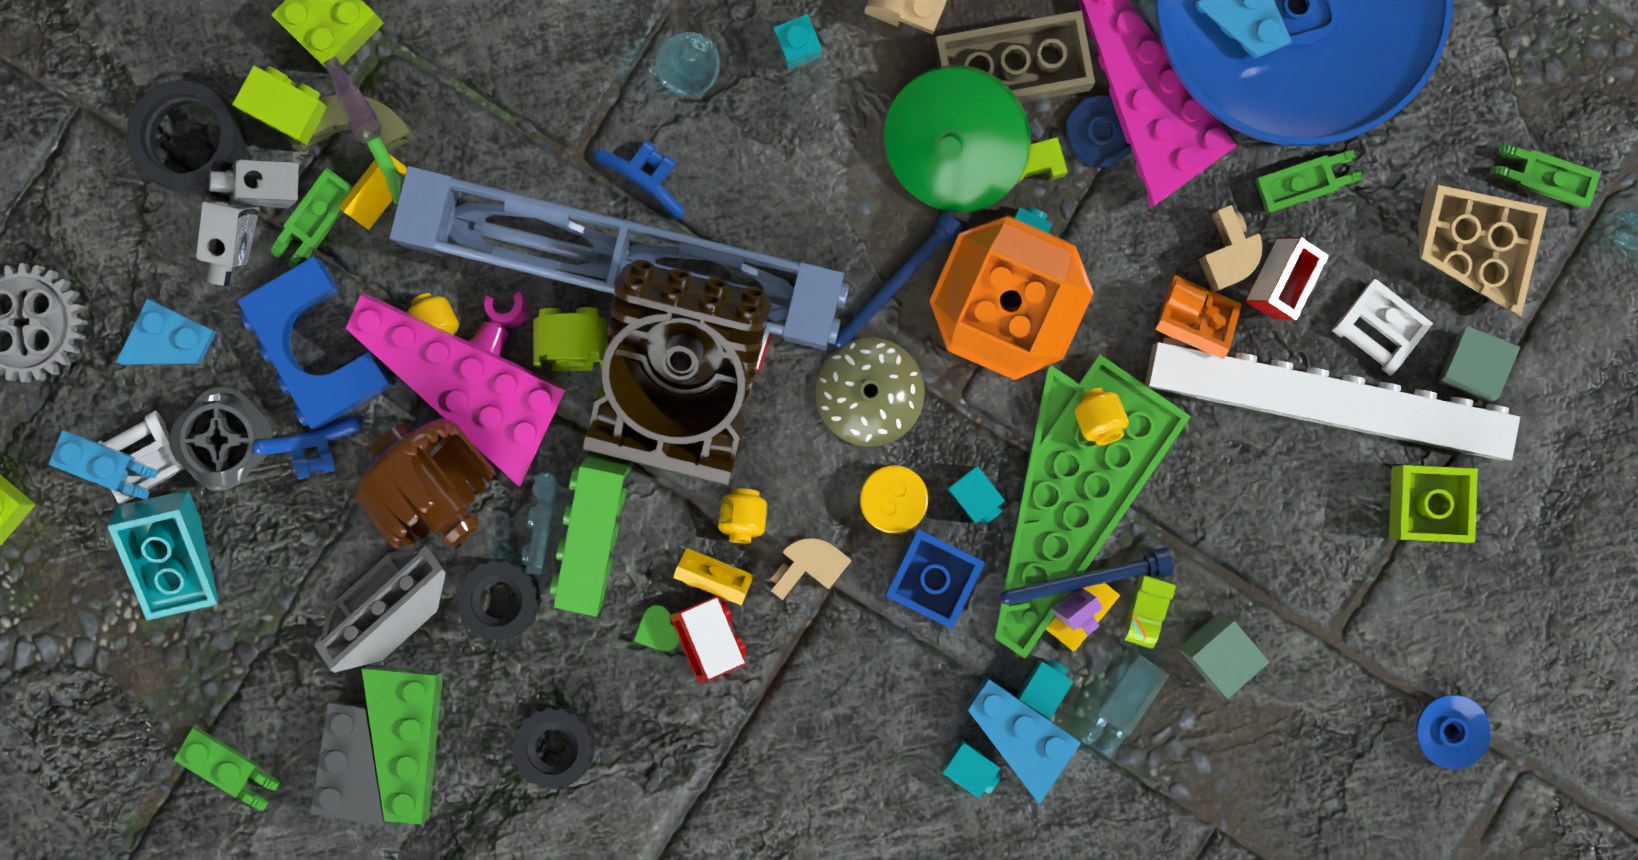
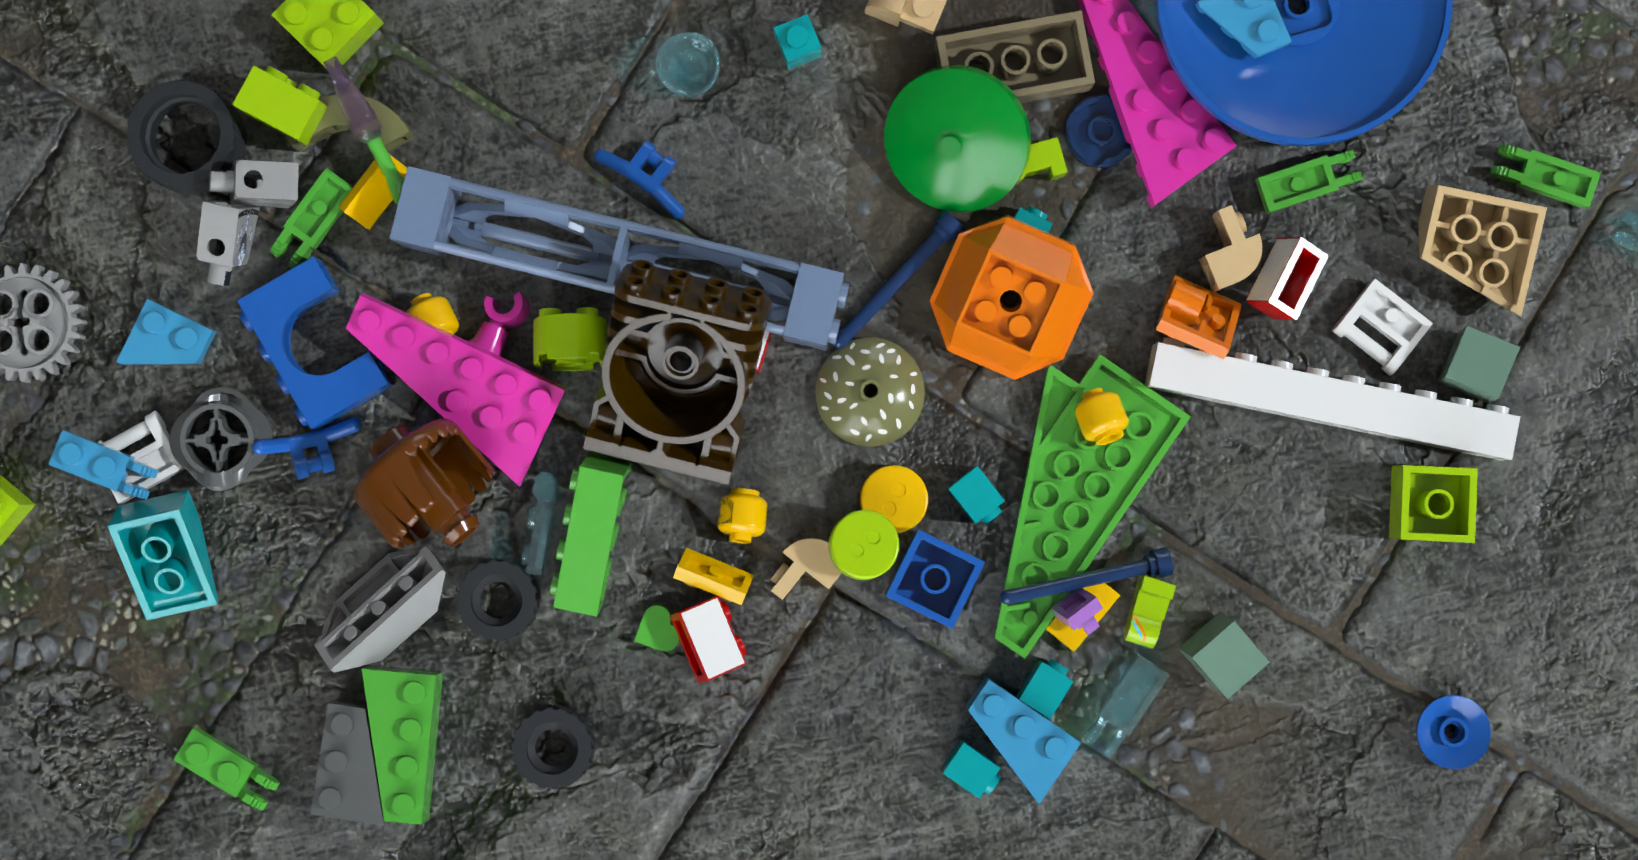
(863, 545): none -> lime head

